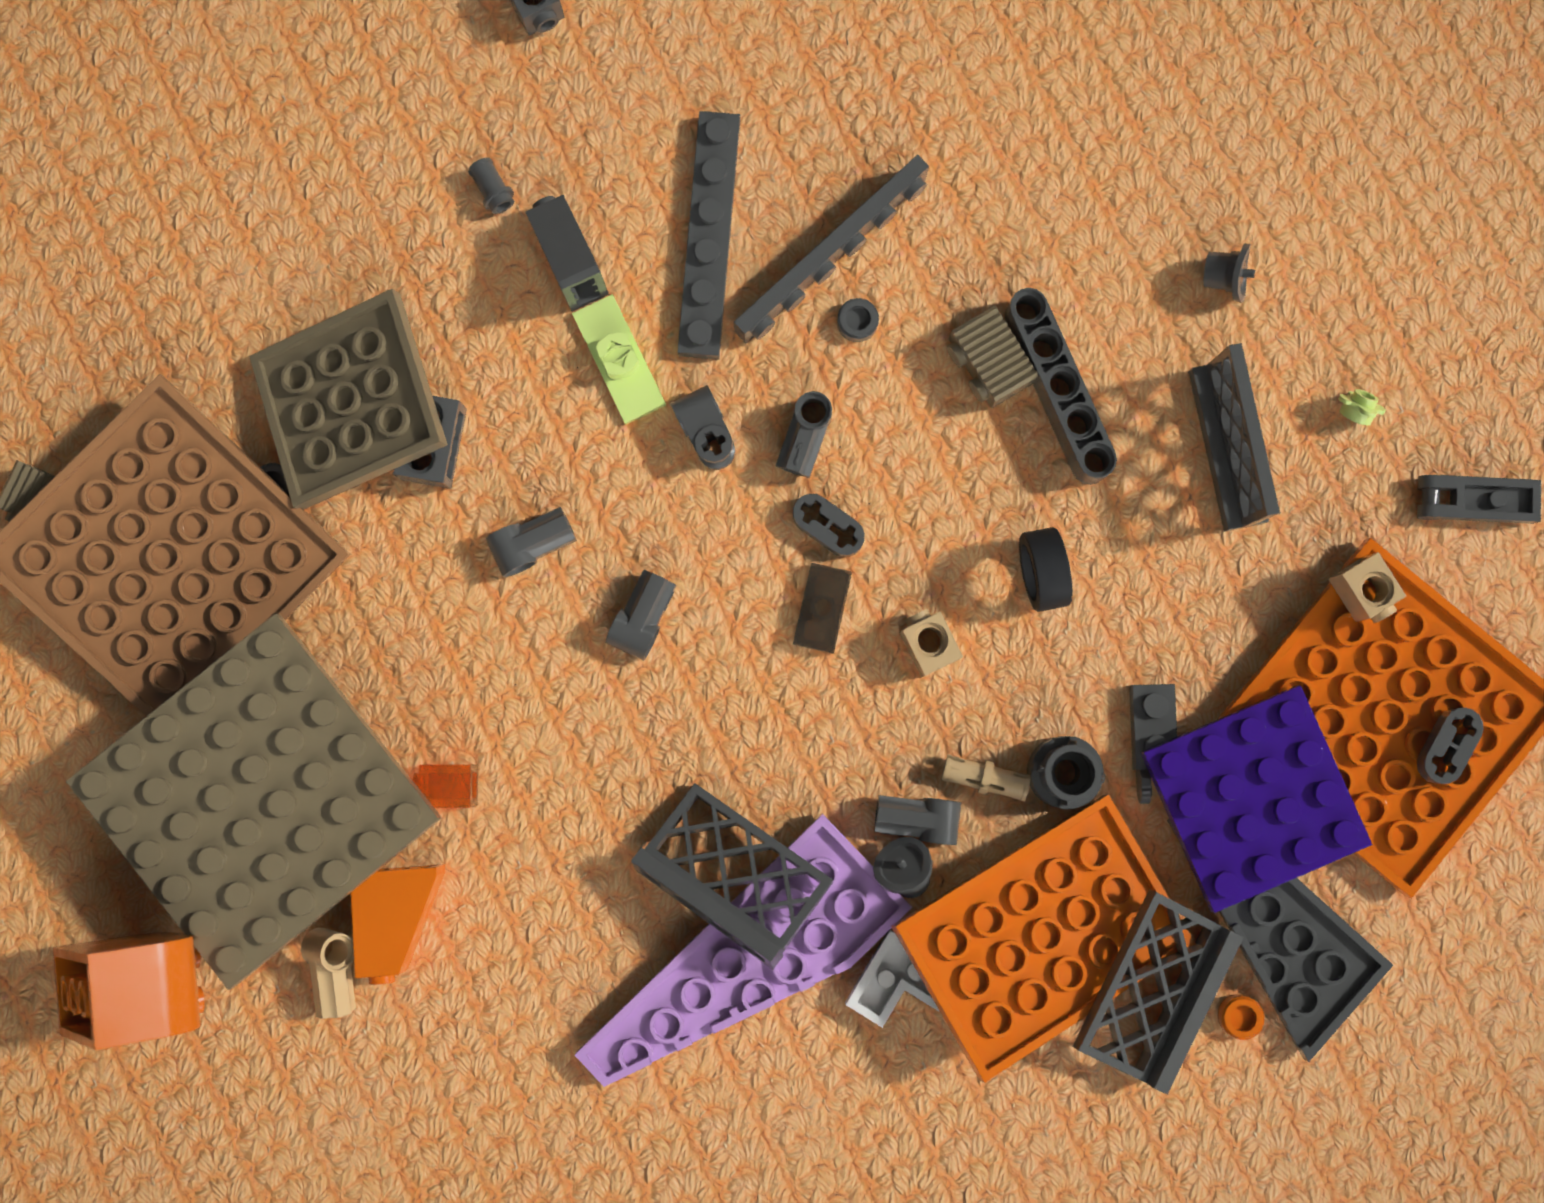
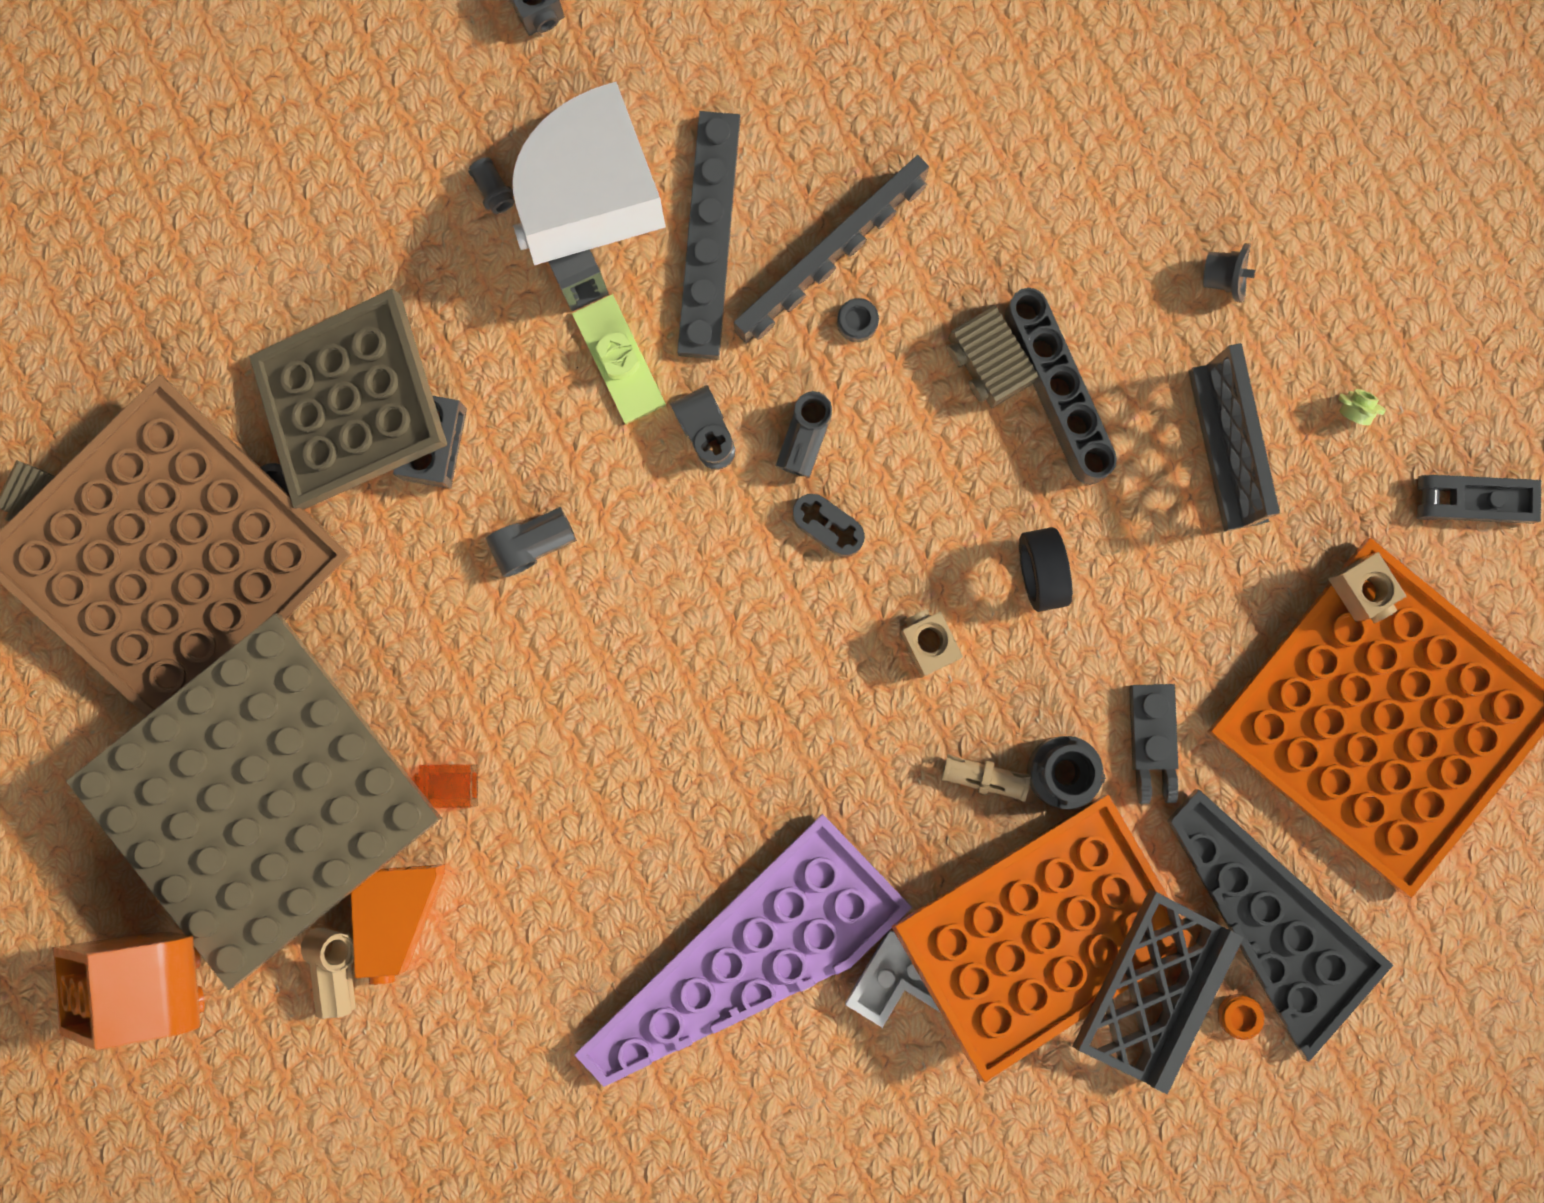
(583, 179): none -> white brick
(637, 625): dark grey piece -> none
(709, 904): dark grey fence -> none
(822, 608): clear smoke plate -> none
(904, 867): dark grey piece -> none
(927, 818): dark grey piece -> none
(1256, 799): dark purple plate -> none
(1458, 751): dark grey beam -> none

